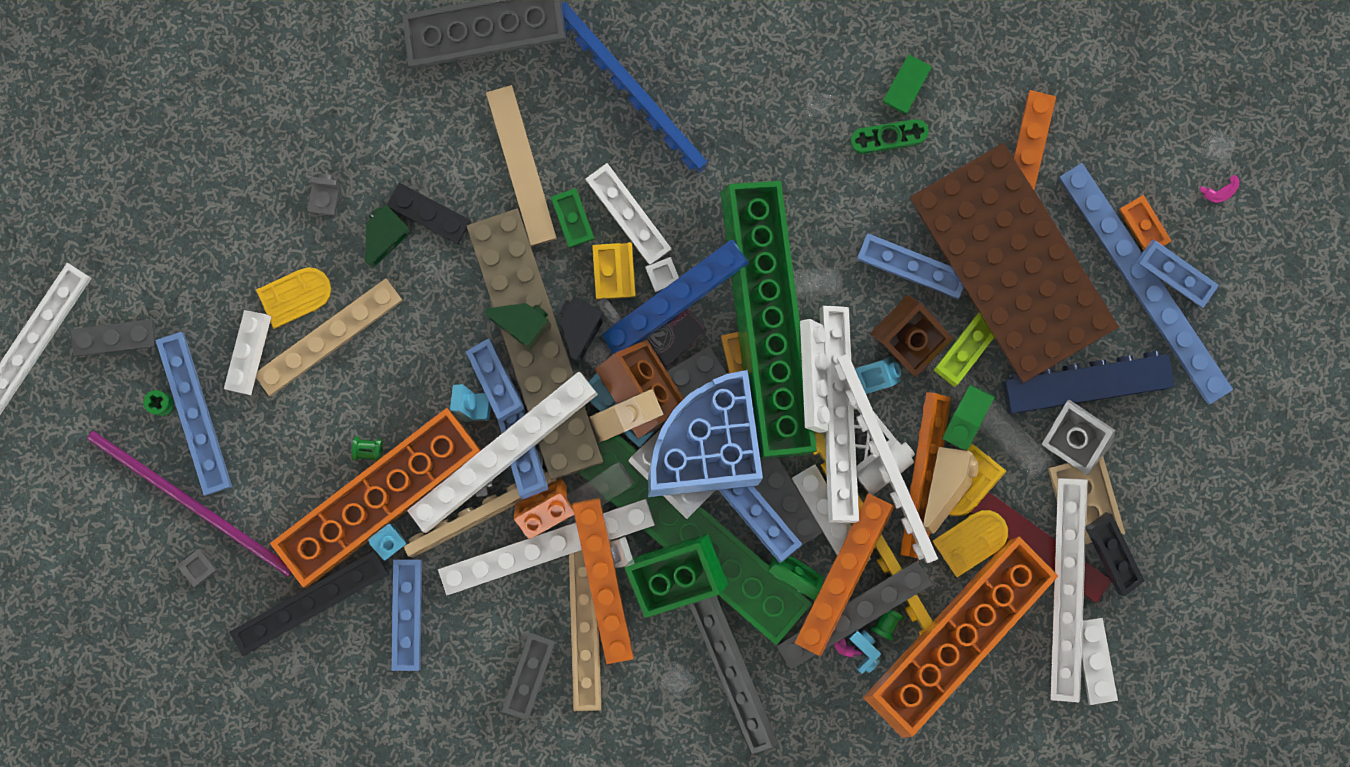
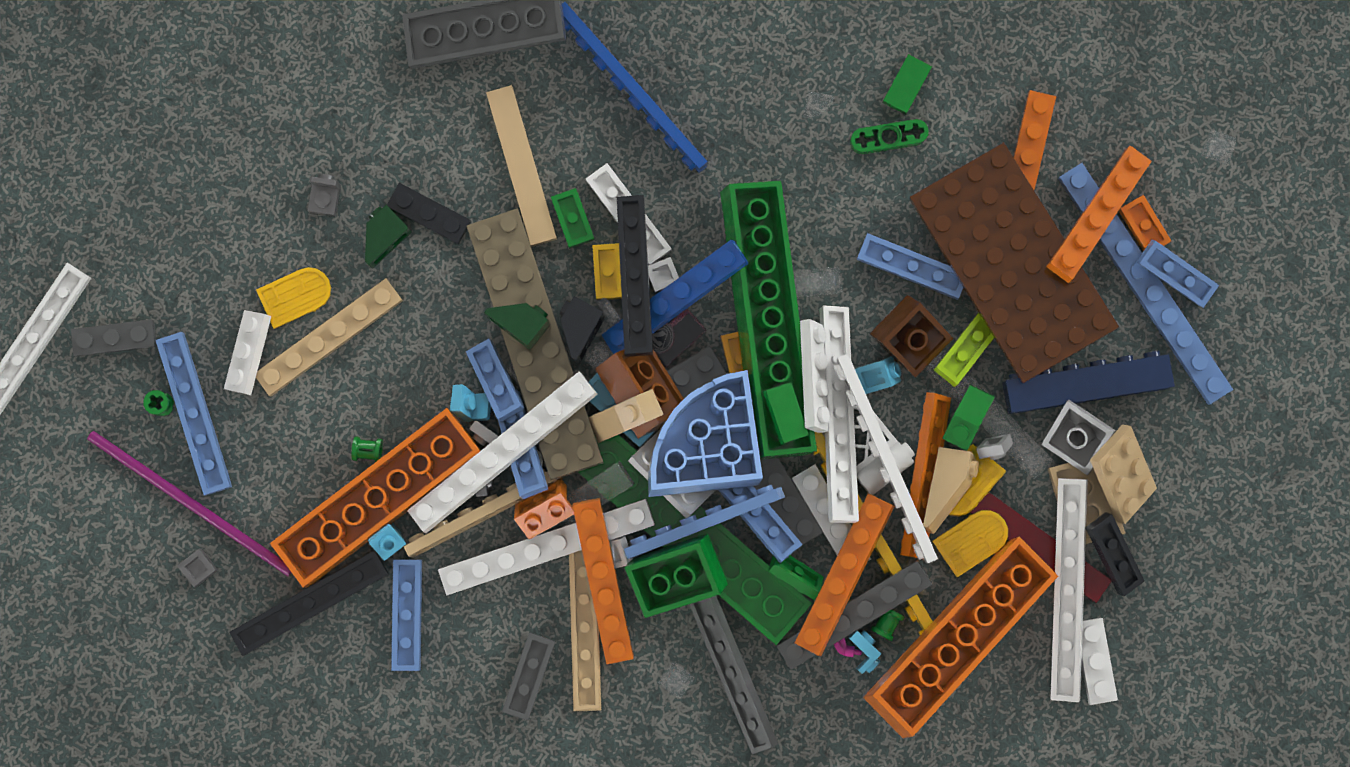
(482, 434): none -> light grey plate
(634, 276): none -> black plate
(714, 516): none -> medium blue plate
(785, 413): none -> green tile
(994, 447): none -> light grey plate
(1098, 214): none -> orange plate
(1123, 474): none -> tan plate
(1224, 193): dark pink piece -> none

